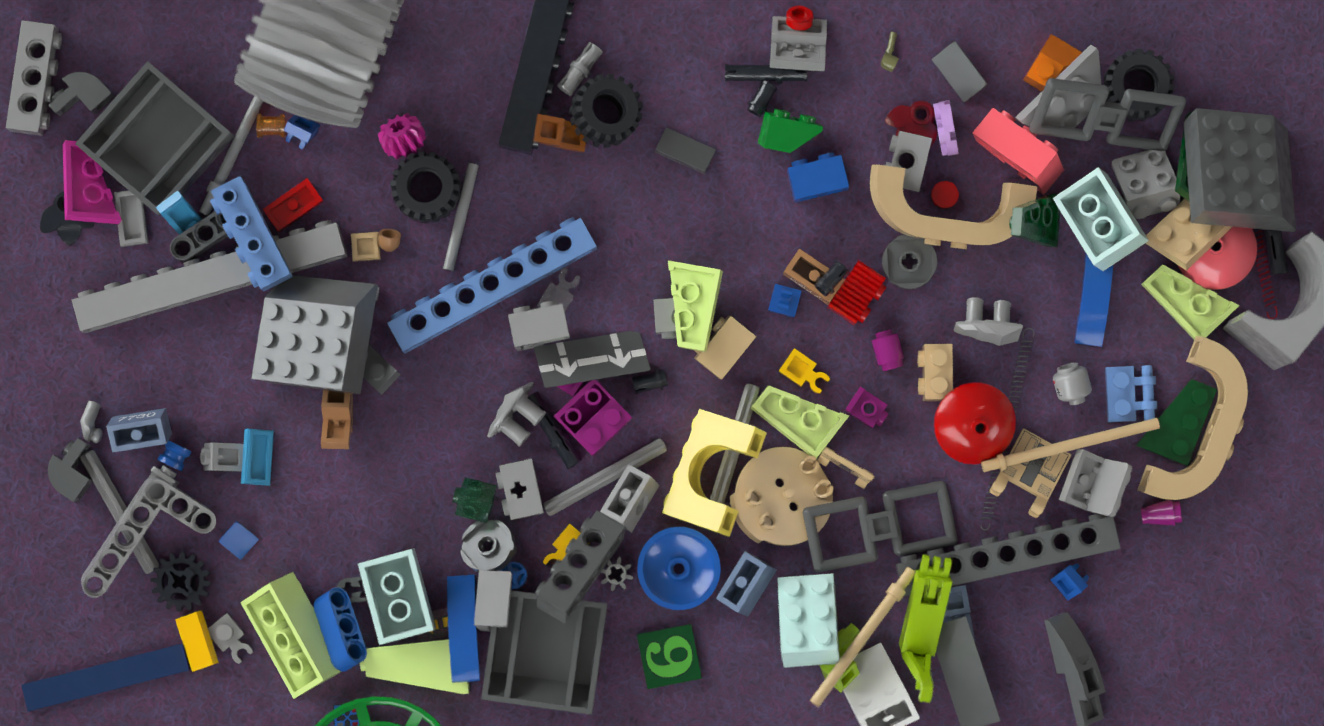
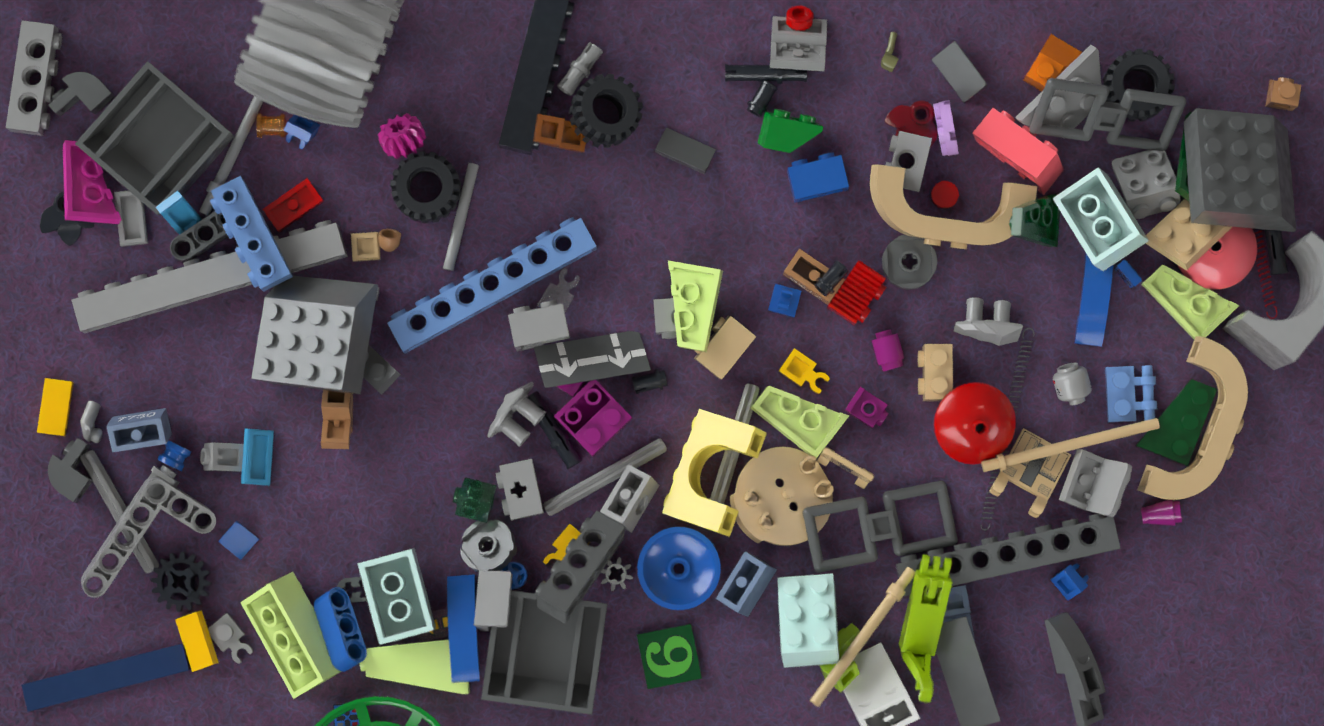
(55, 407): none -> yellow tile
(1128, 274): none -> blue tile
(1283, 94): none -> medium nougat brick

